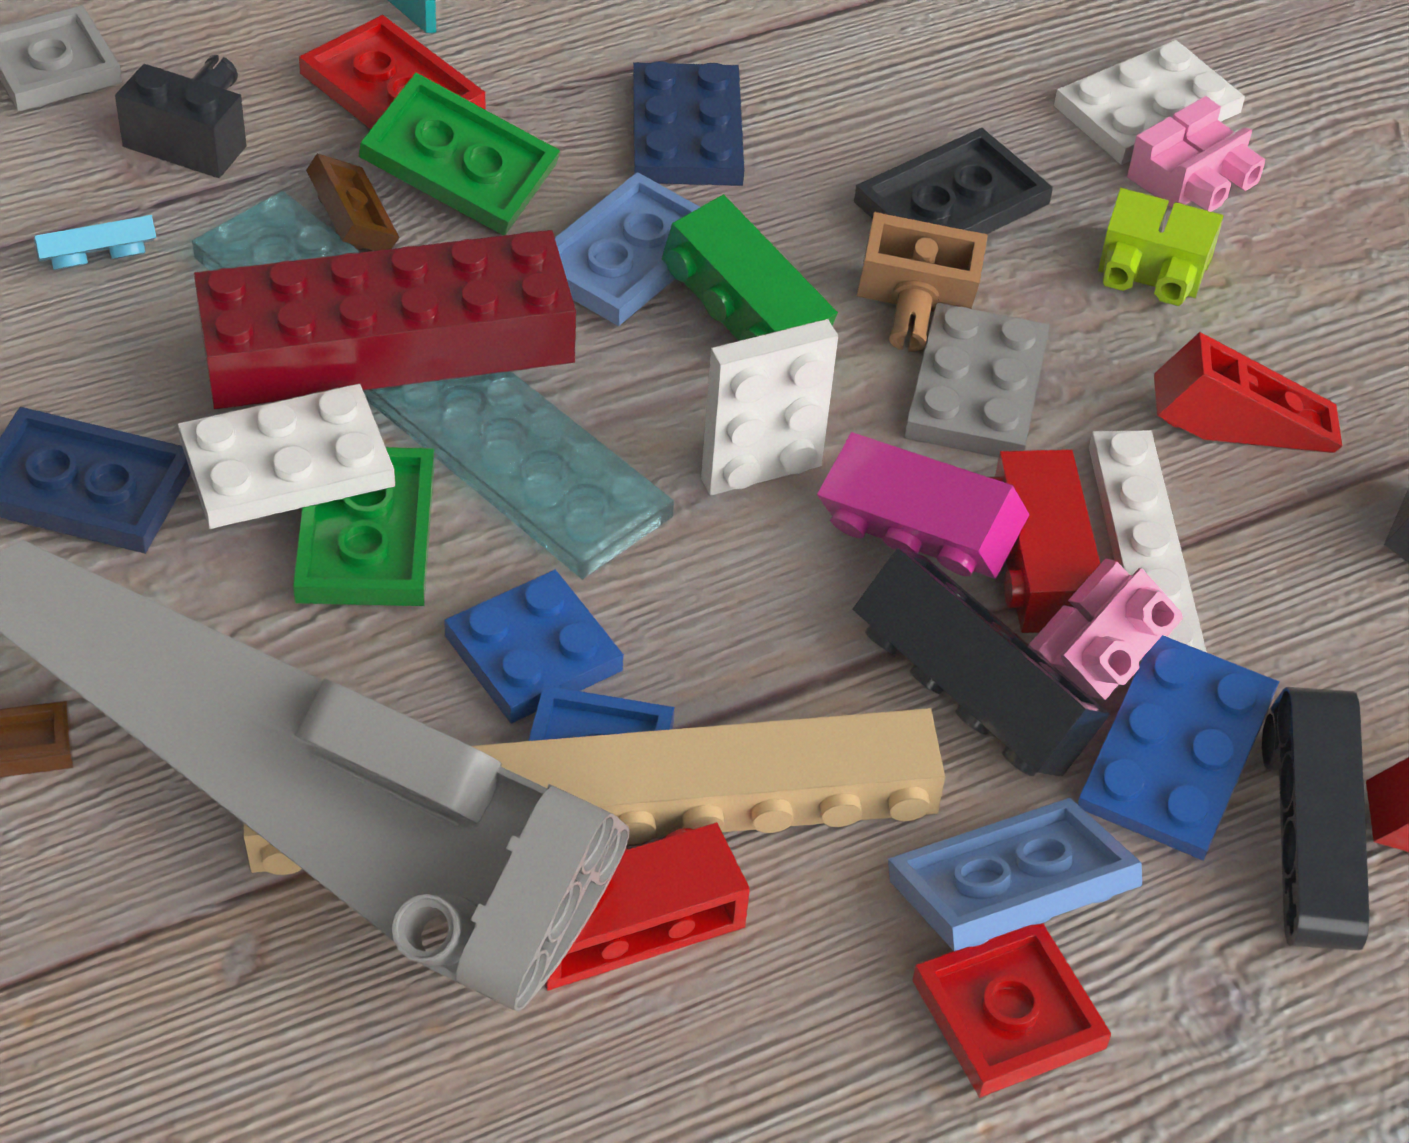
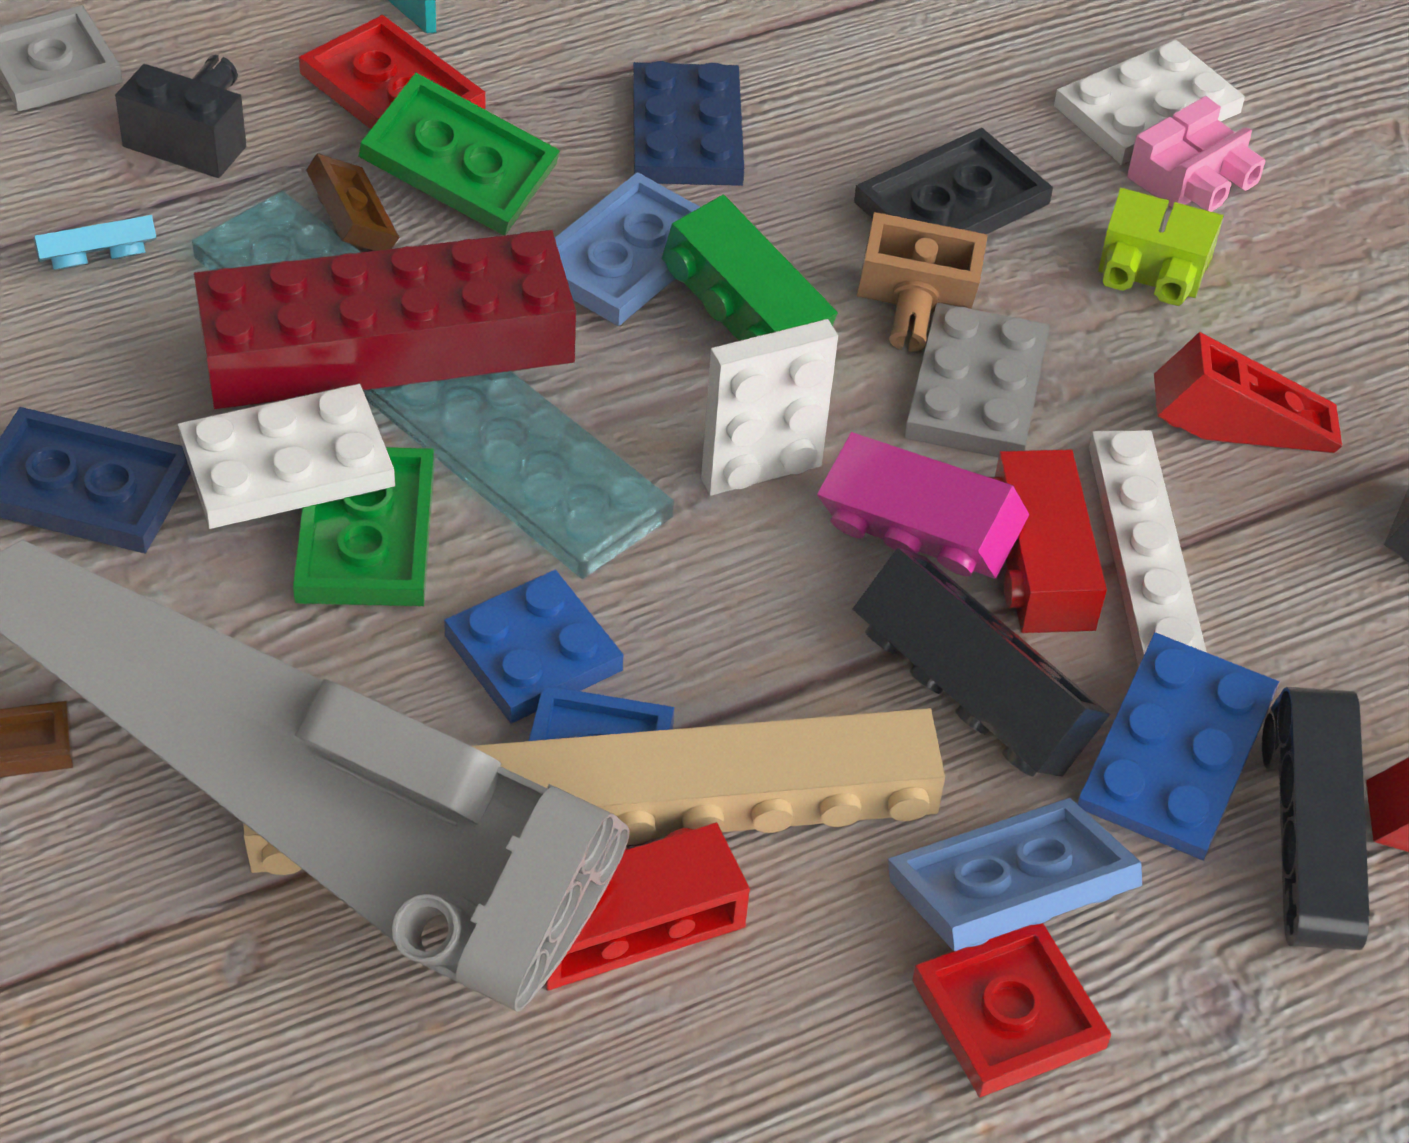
(1108, 630): bright pink hips -> none

